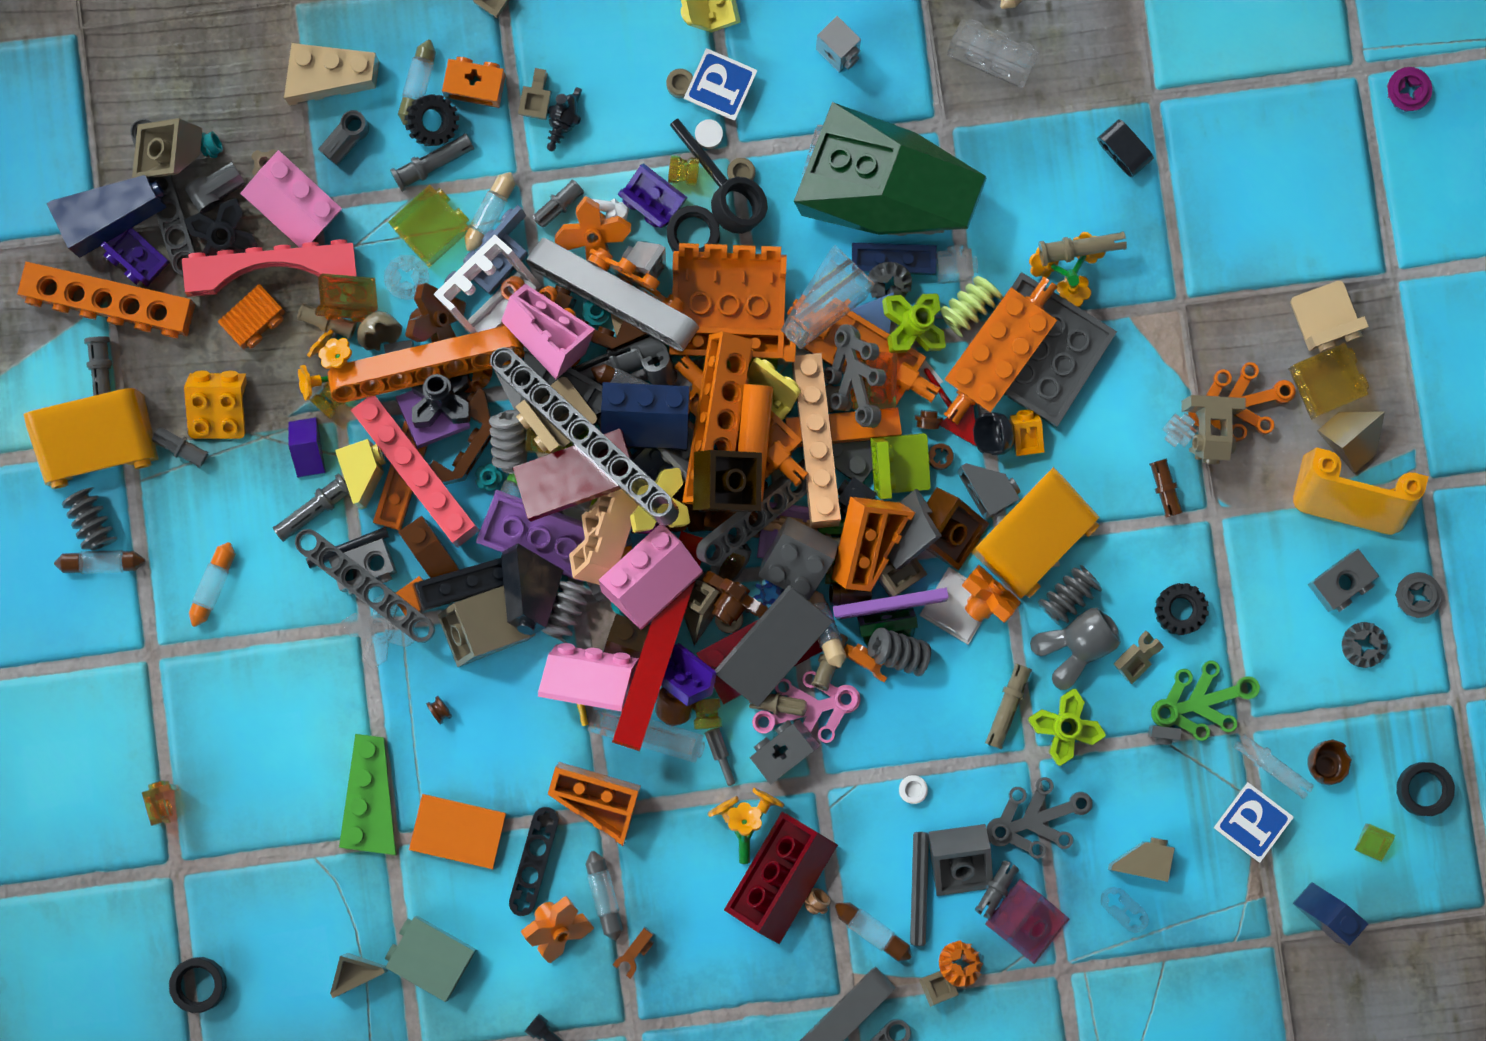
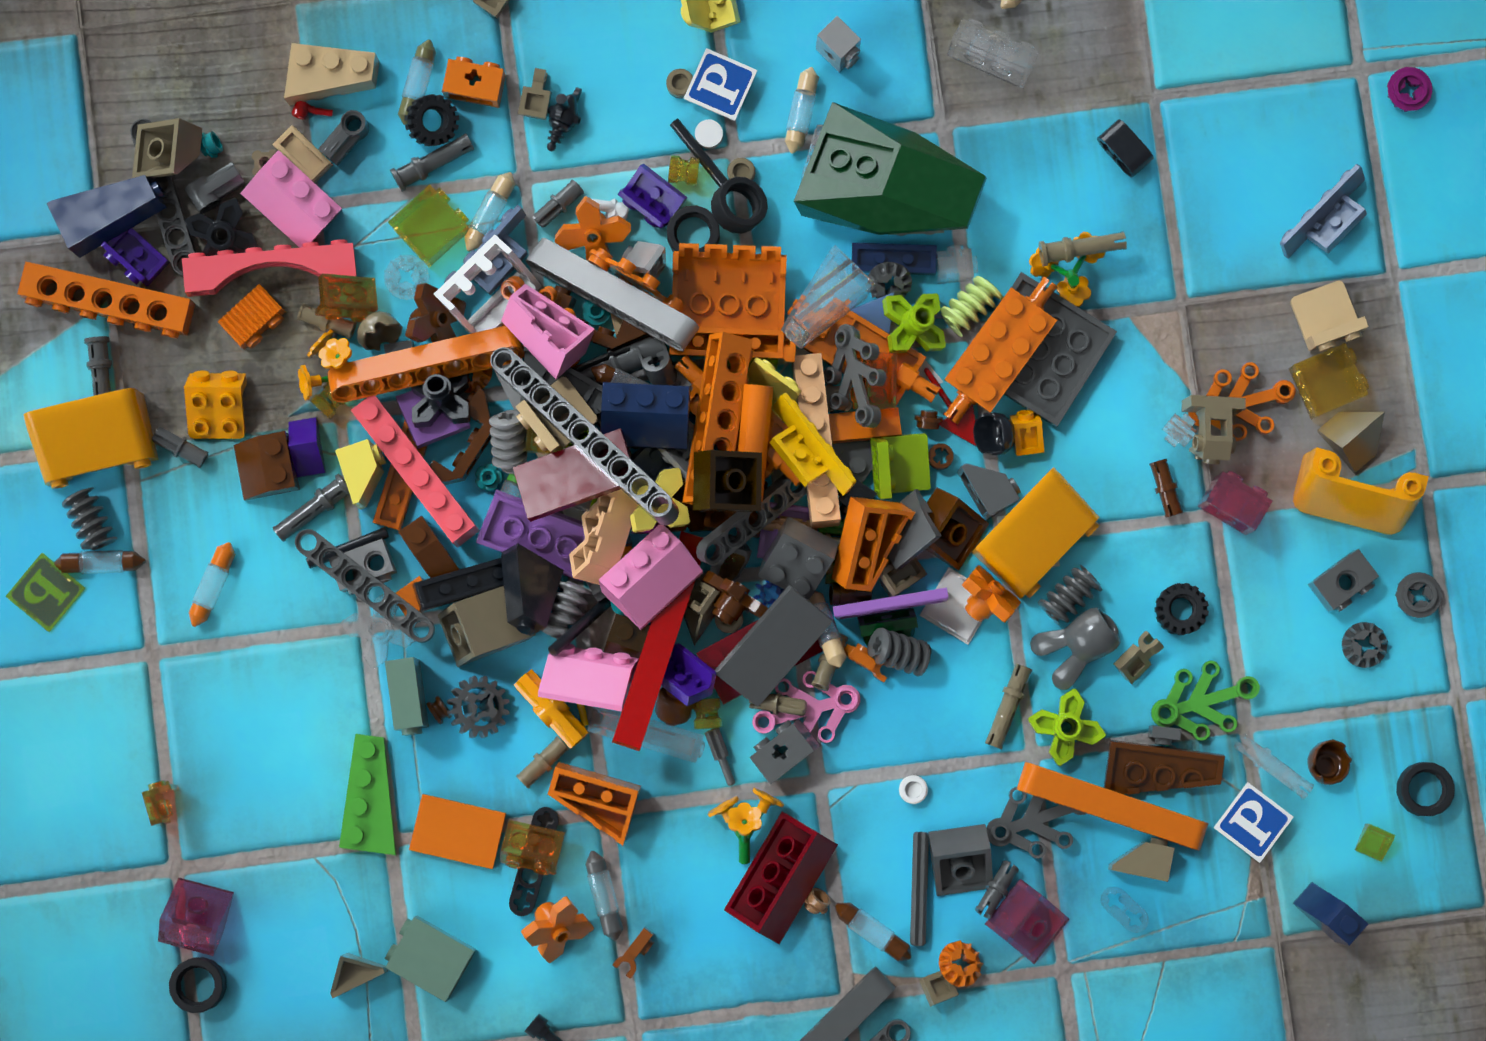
(45, 592): none -> piece
(195, 916): none -> clear pink slope
(266, 466): none -> reddish brown slope
(302, 108): none -> red hand
(302, 154): none -> tan tile
(407, 695): none -> sand green brick
(486, 697): none -> dark grey gear
(531, 847): none -> clear orange bracket
(542, 762): none -> dark tan pin
(550, 711): none -> light orange piece
(583, 623): none -> black bar
(801, 110): none -> piece
(806, 450): none -> yellow bracket
(1112, 806): none -> orange beam
(1147, 768): none -> reddish brown wing
(1235, 502): none -> clear pink brick
(1330, 218): none -> sand blue bracket

